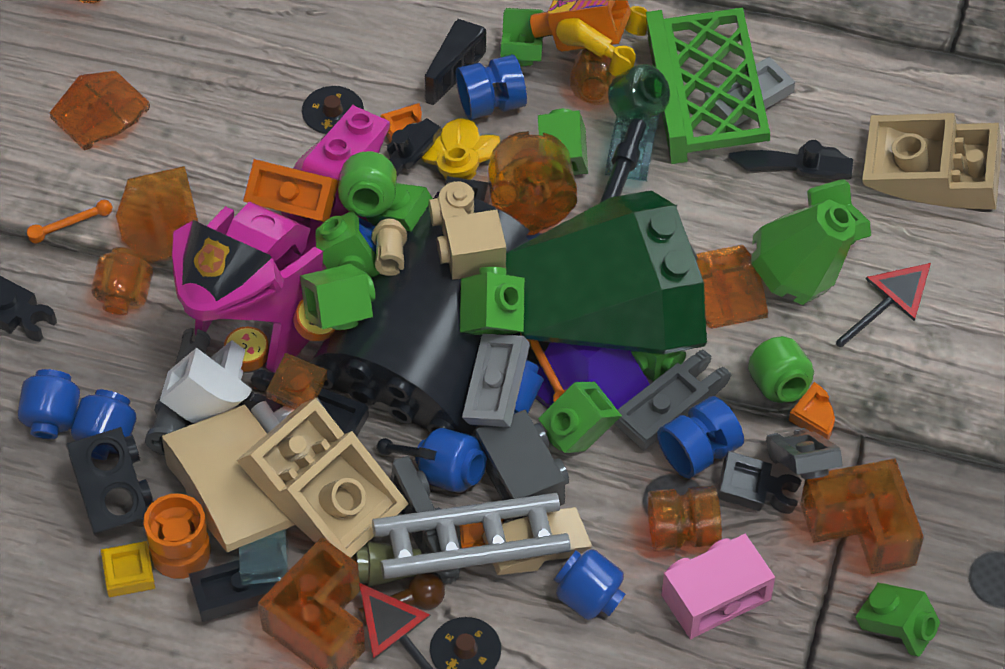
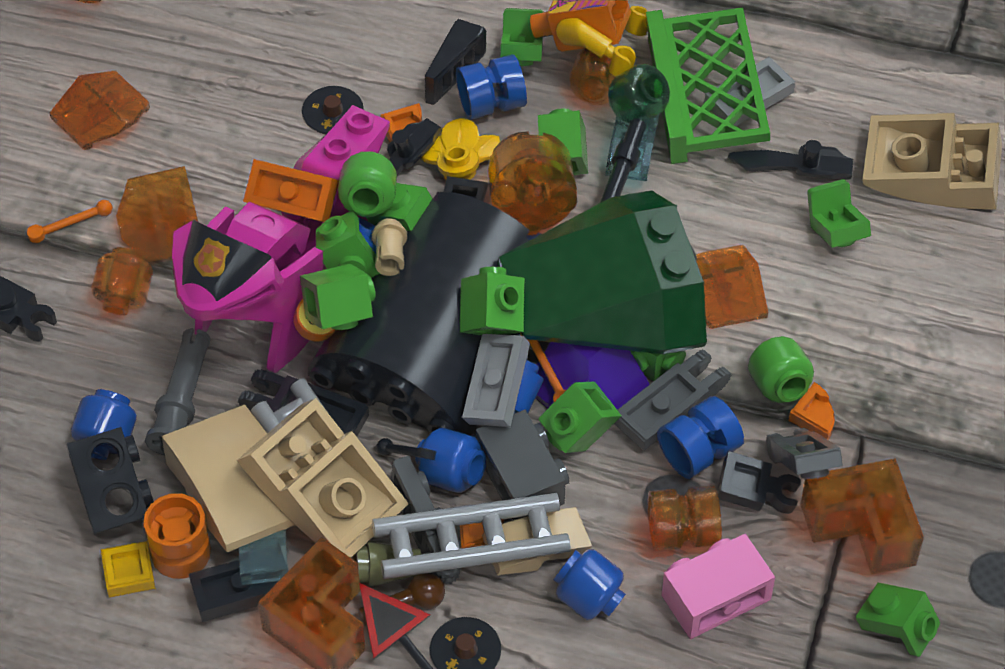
(48, 403): blue head -> none
(206, 385): white brick -> none
(255, 346): tile -> none
(295, 382): clear orange plate -> none
(468, 237): tan brick -> none
(804, 250): bright green cone -> none
(900, 287): piece -> none

